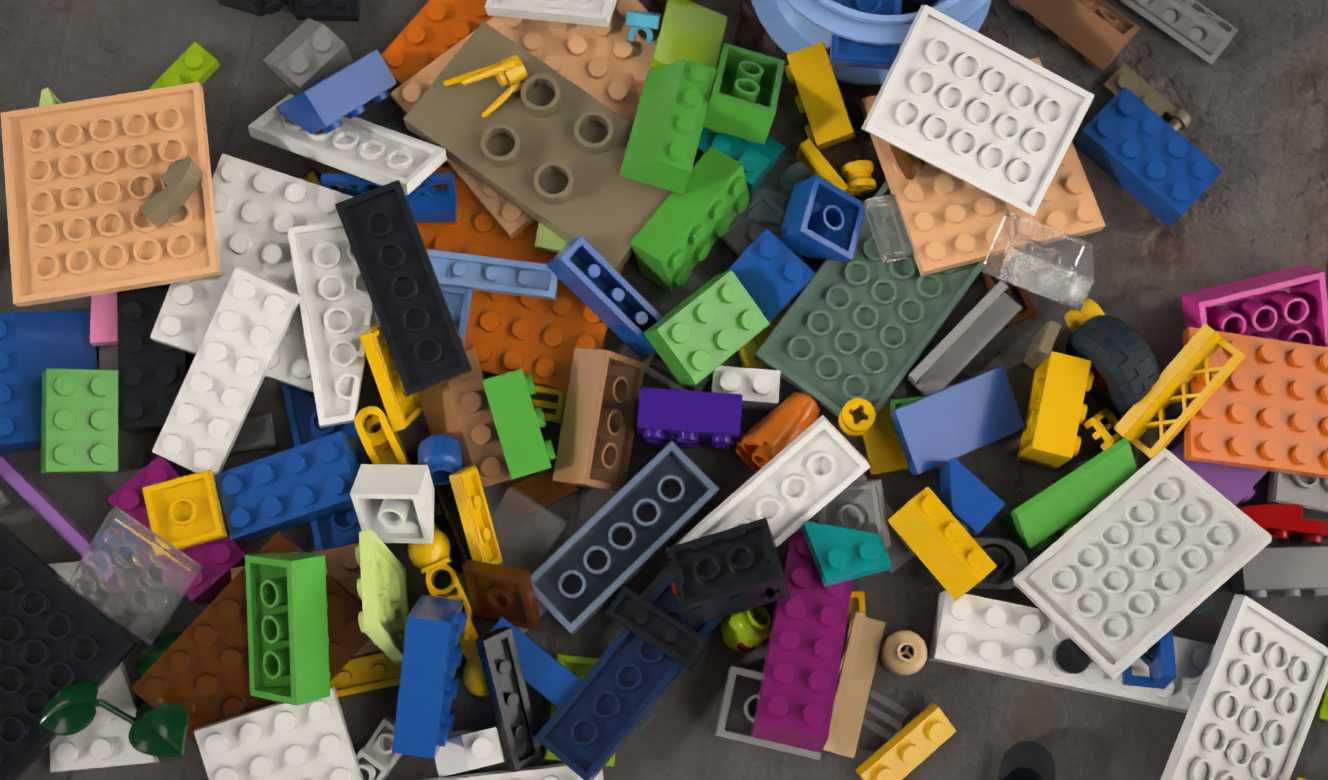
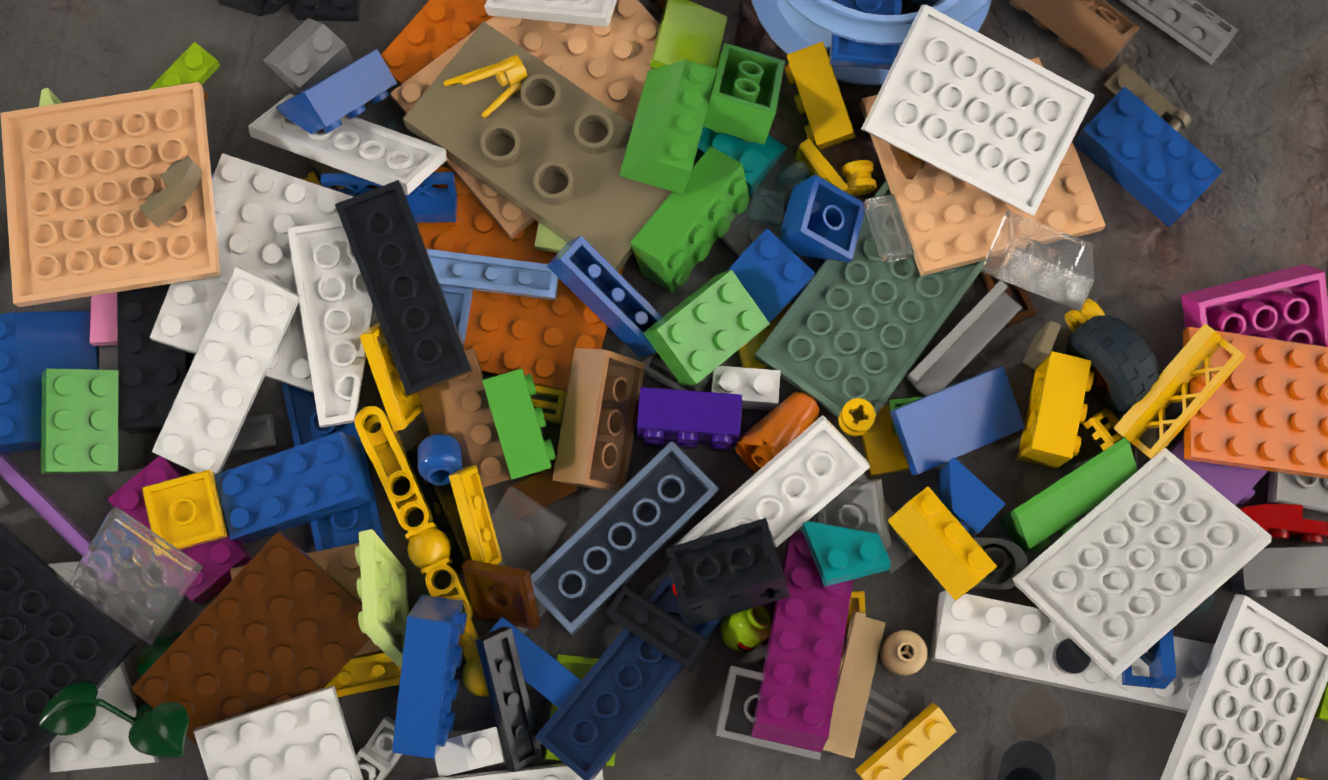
(287, 626): bright green slope -> none
(395, 502): white slope -> none
(644, 21): medium azure tile -> none

